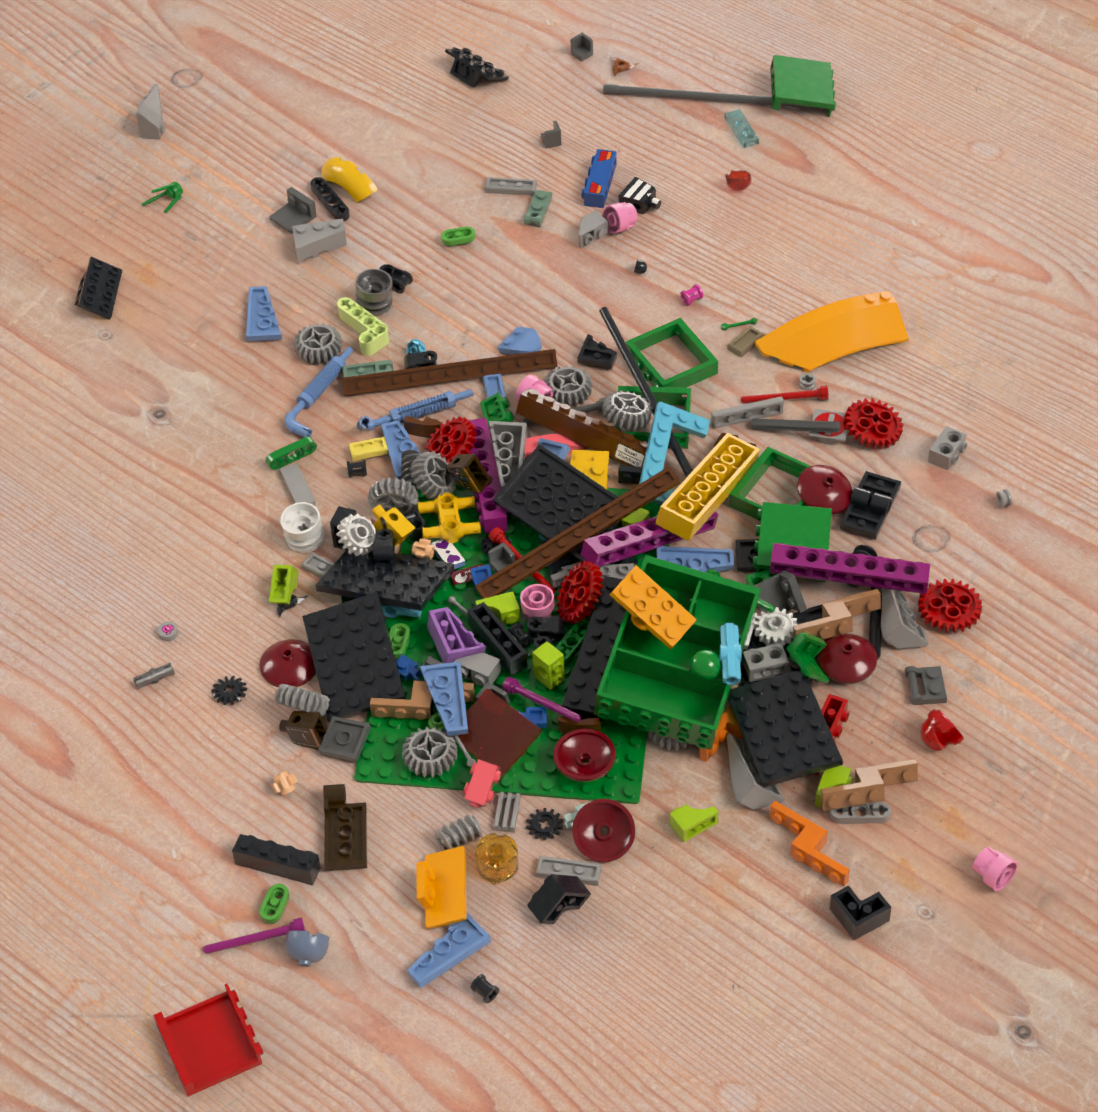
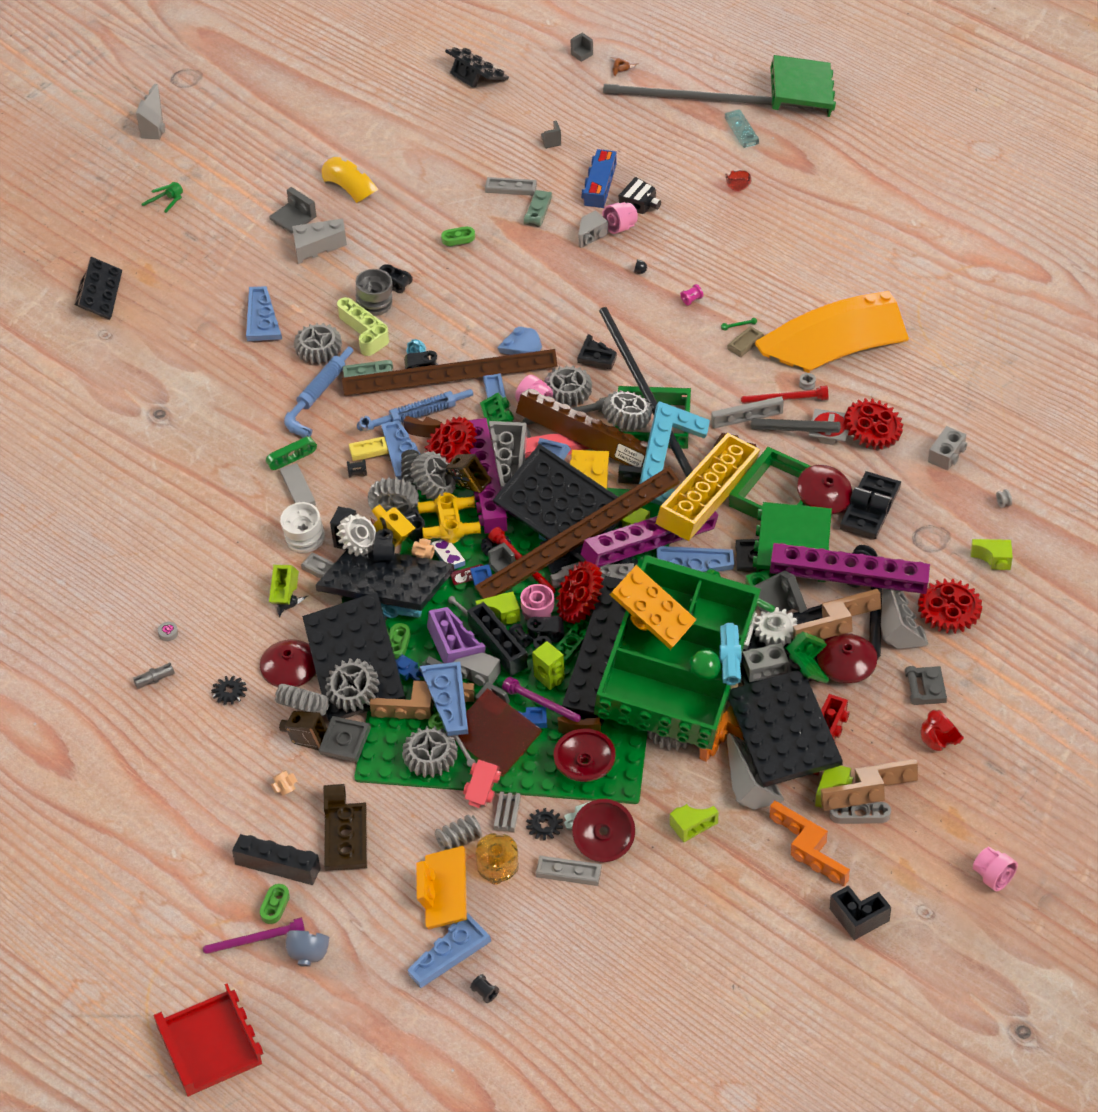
(332, 198): black beam -> none
(362, 672): none -> light grey gear
(556, 896): black brick -> none
(678, 327): green window -> none
(994, 552): none -> lime arch

